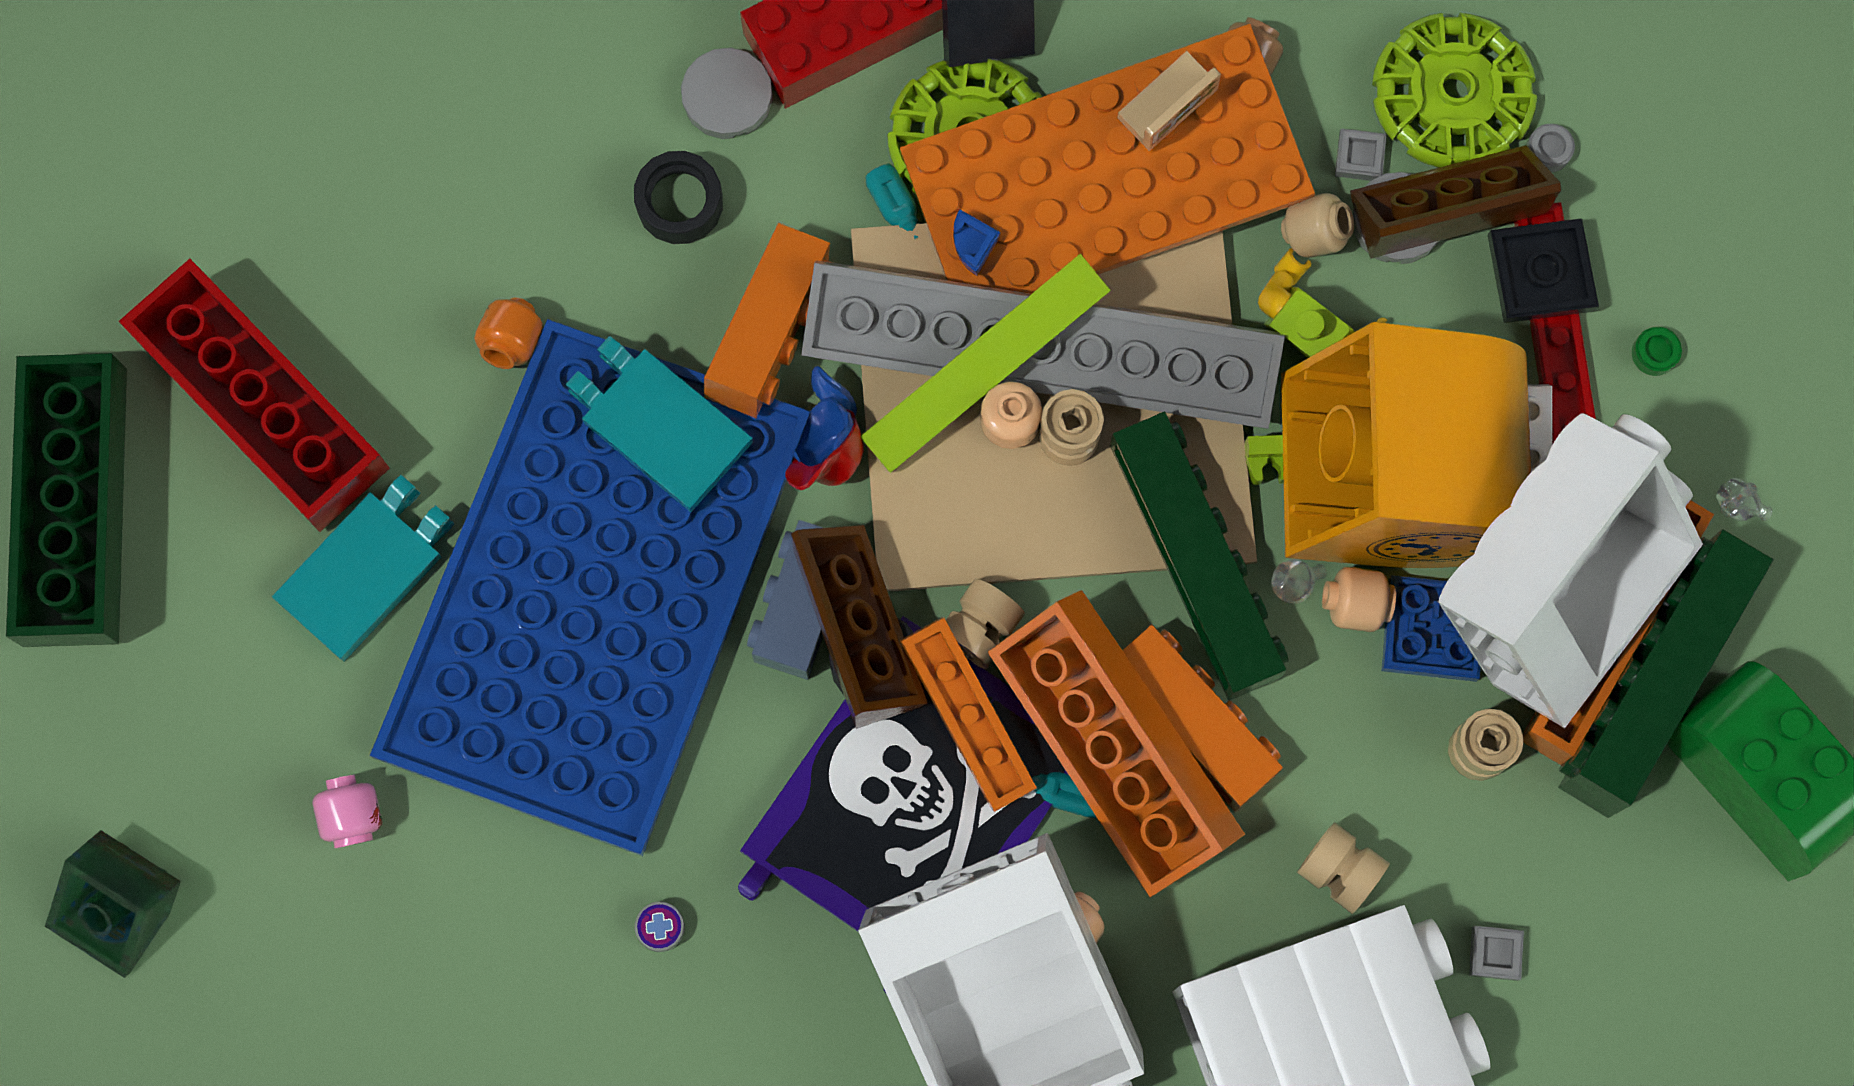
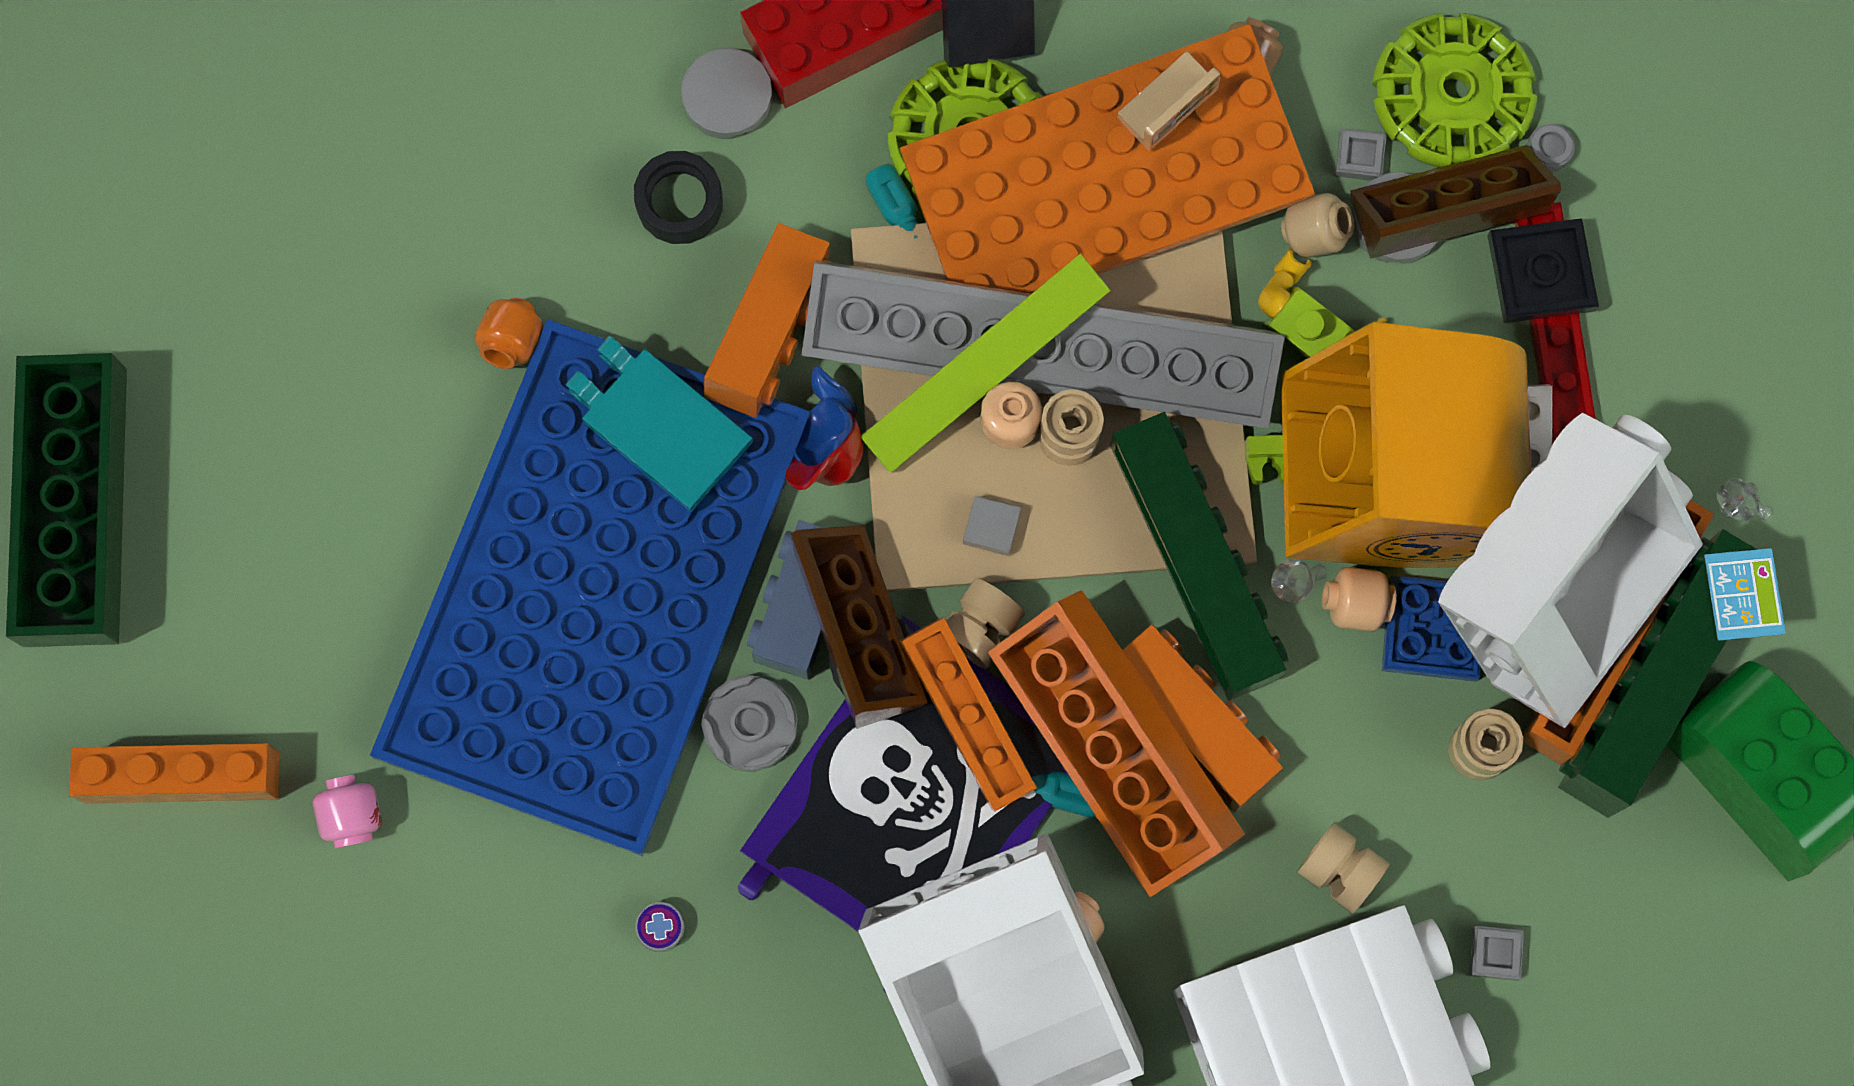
(111, 902): clear green slope -> none
(174, 773): none -> orange brick
(255, 395): red brick -> none
(363, 569): teal tile -> none
(749, 723): none -> light grey tile
(973, 241): blue tile -> none
(991, 525): none -> light grey tile
(1656, 351): green tile -> none
(1745, 594): none -> sticker

